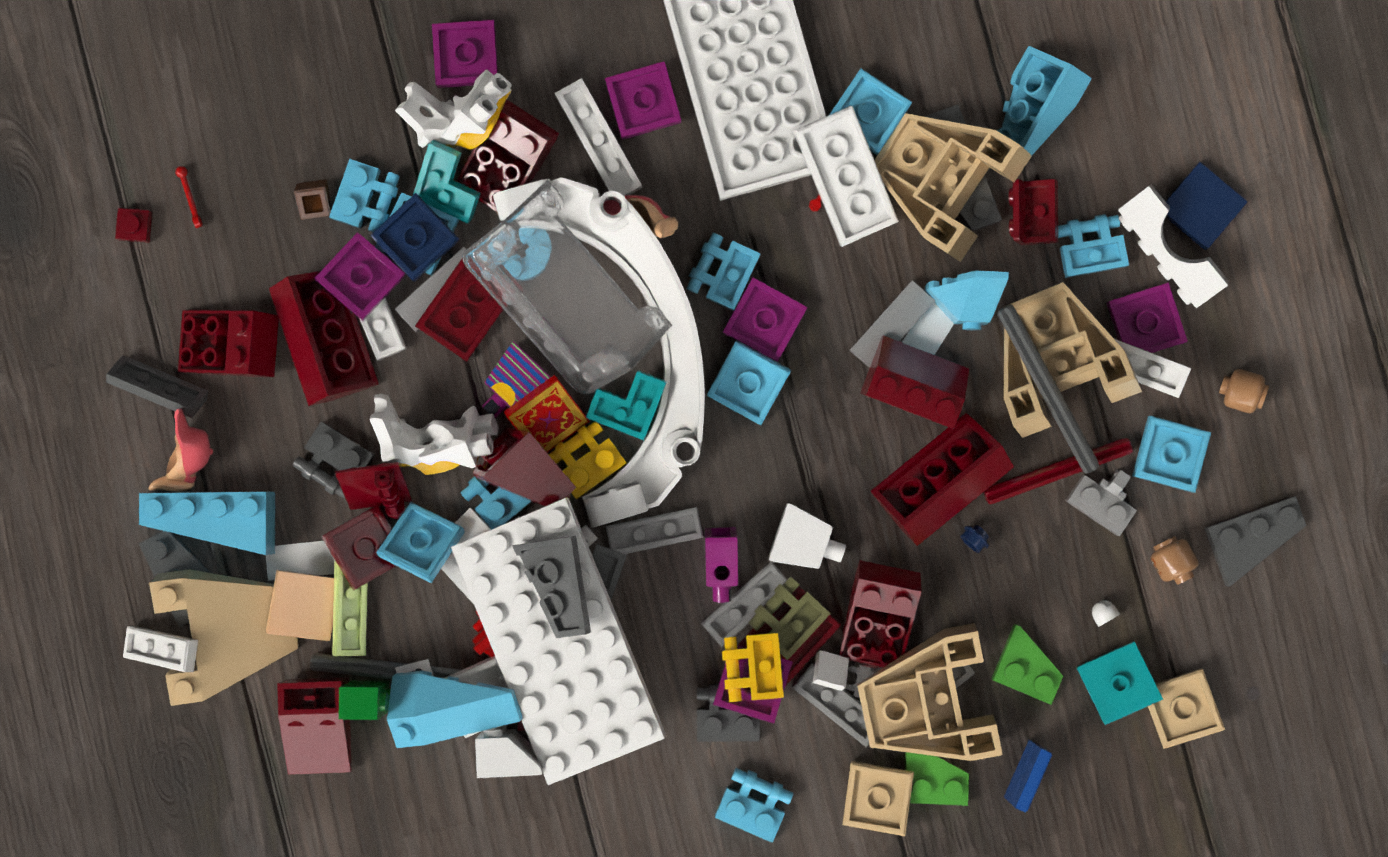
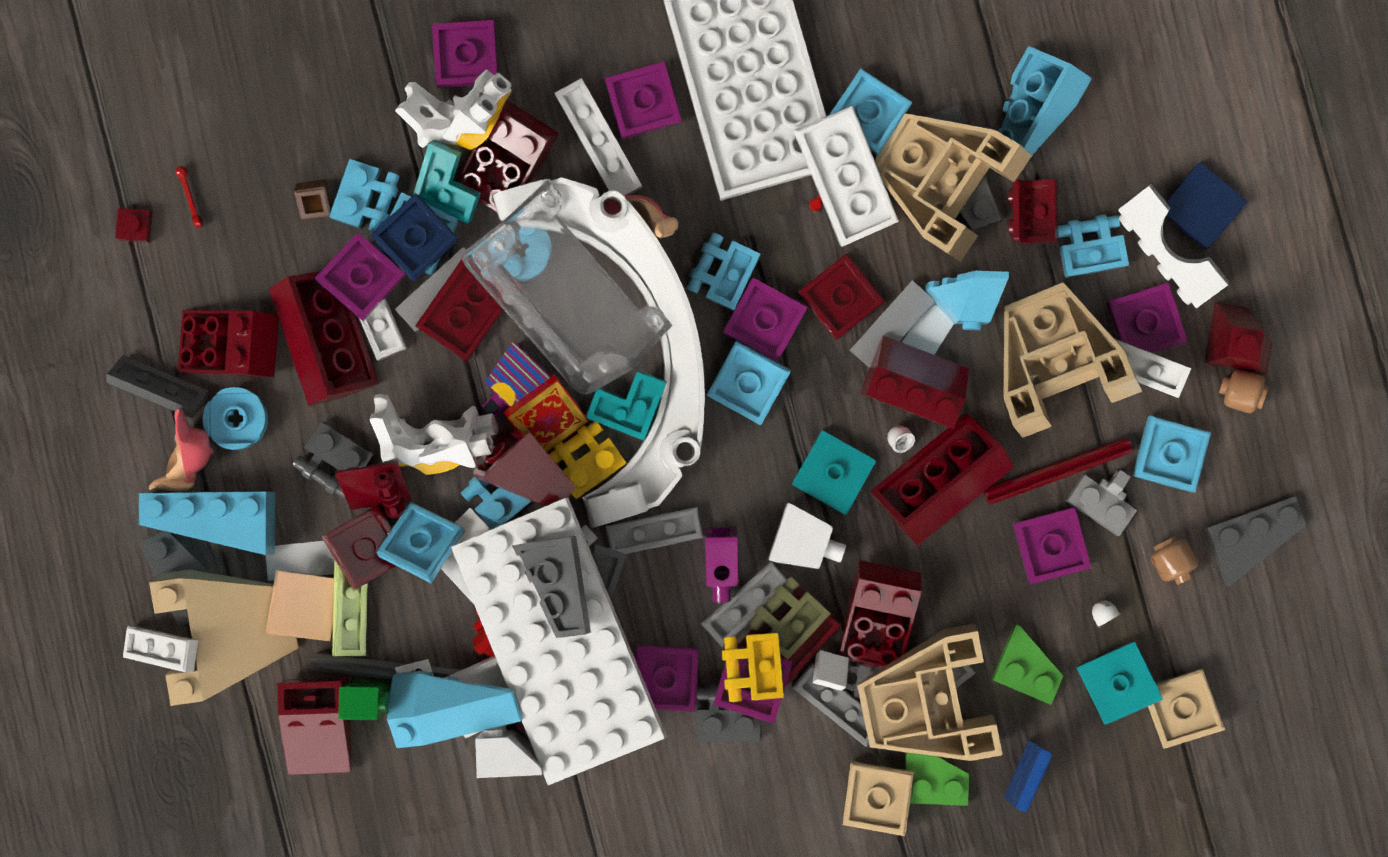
(223, 405): none -> medium azure plate
(669, 675): none -> magenta plate
(749, 813): medium azure plate -> none
(833, 472): none -> teal plate
(841, 296): none -> dark red tile
(900, 438): none -> white hinge
(975, 538): dark blue plate -> none
(1048, 388): dark grey axle -> none
(1051, 545): none -> magenta plate
(1237, 340): none -> dark red slope

